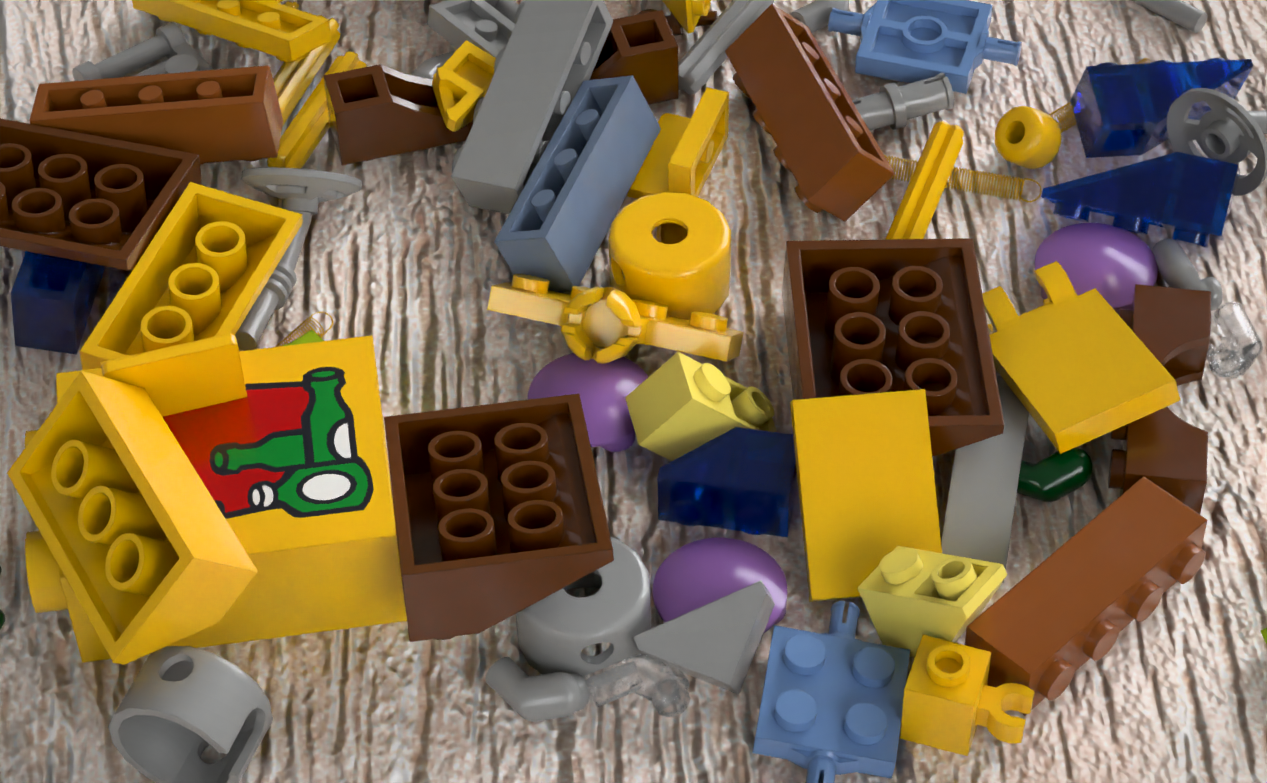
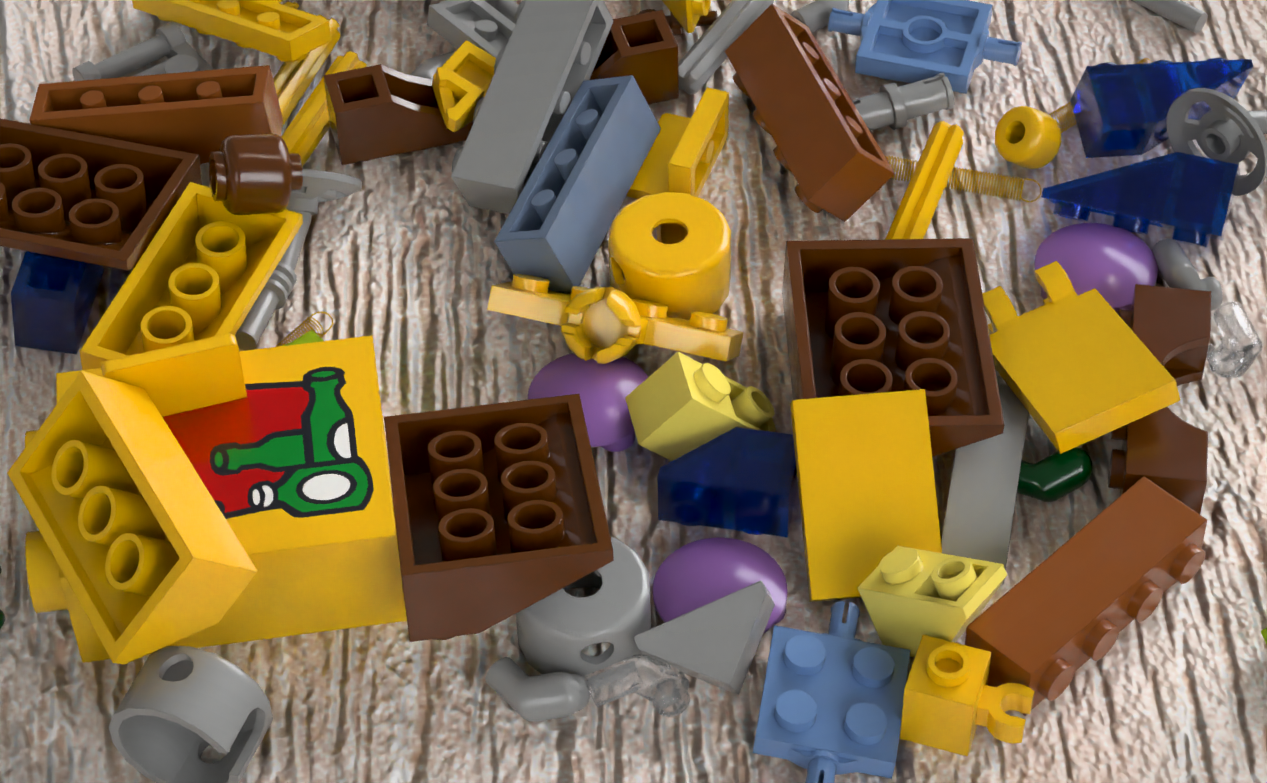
(254, 174): none -> reddish brown head

